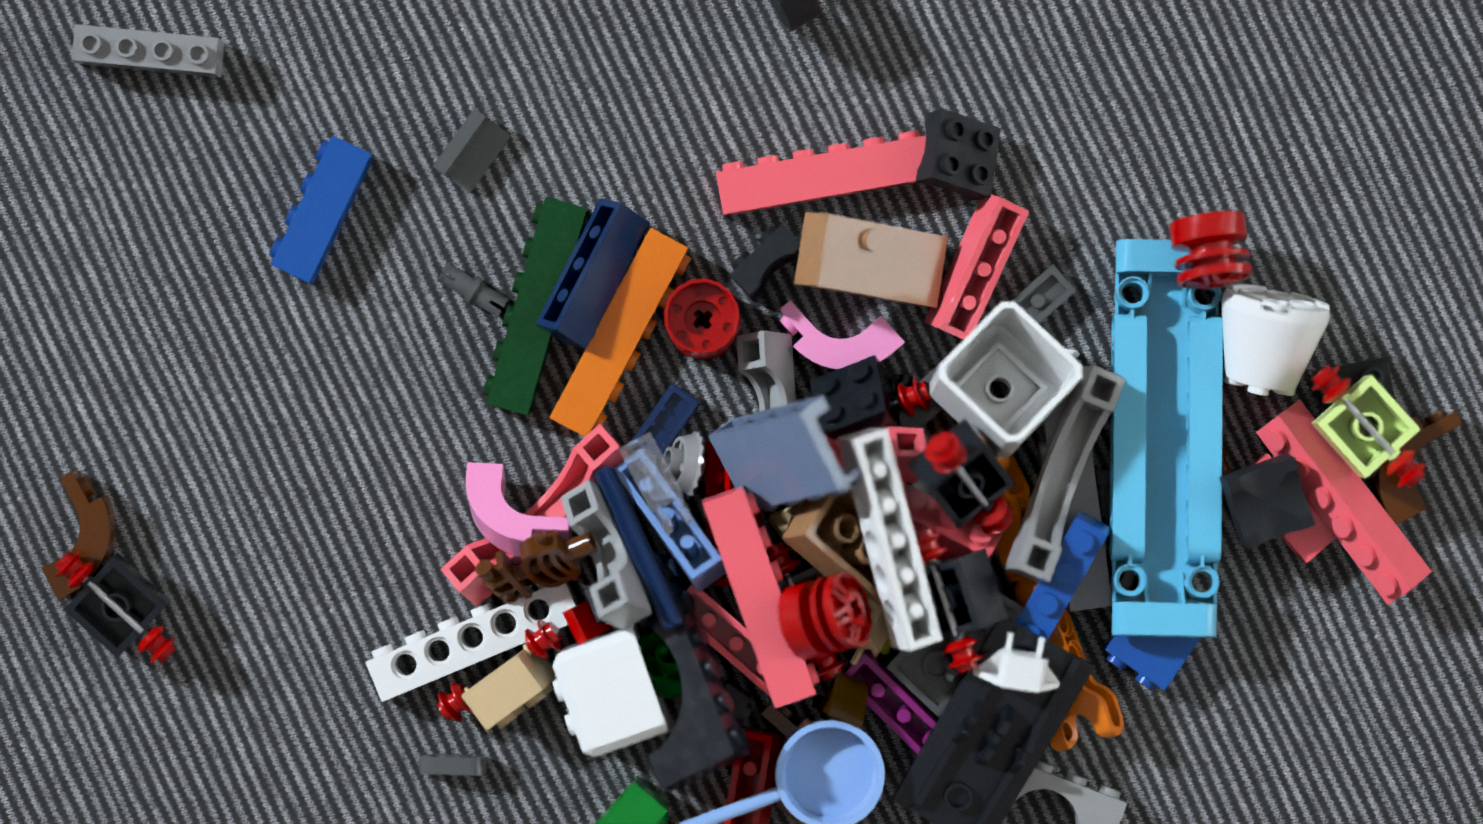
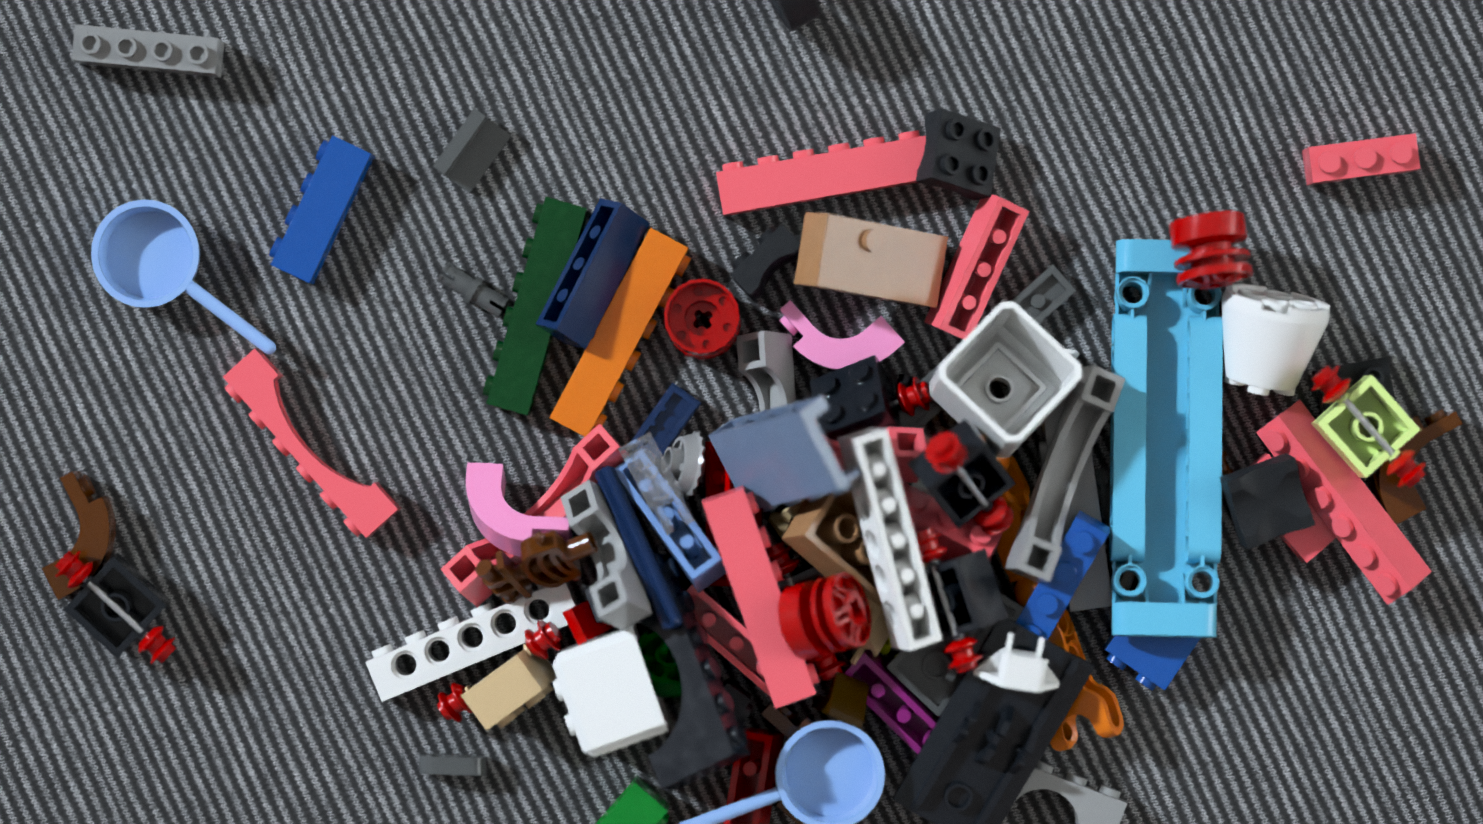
(151, 256): none -> light blue piece
(257, 385): none -> coral arch
(1361, 159): none -> coral arch

